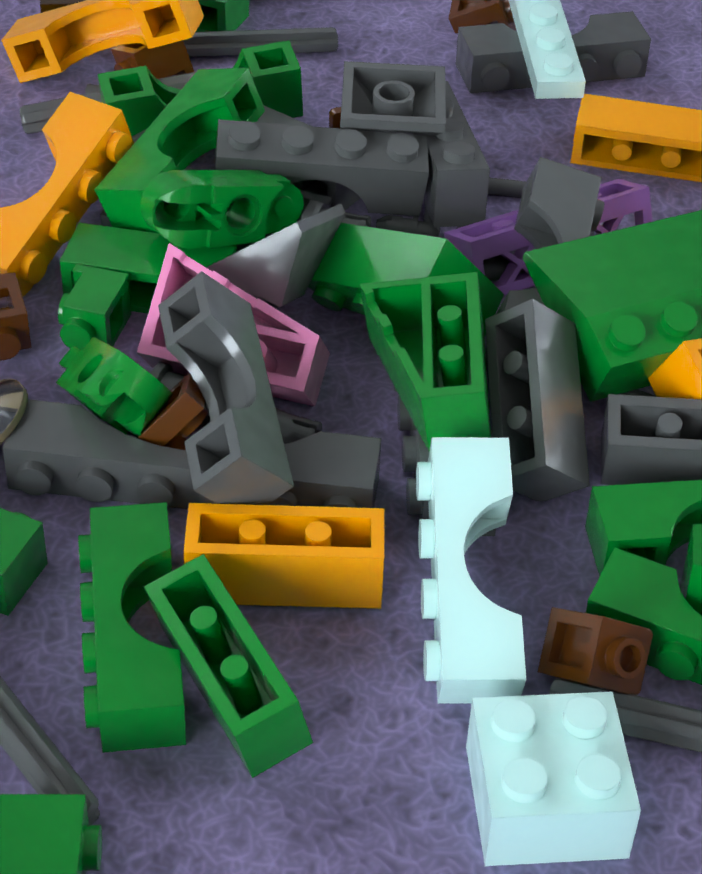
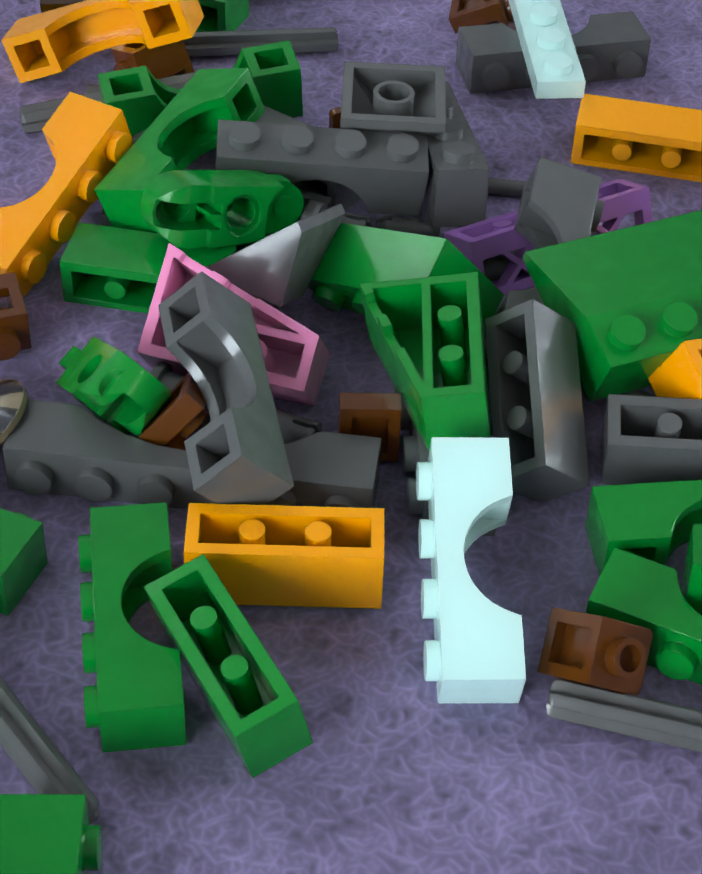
(95, 306): green brick -> none
(373, 416): none -> reddish brown bracket
(551, 779): light aqua brick -> none

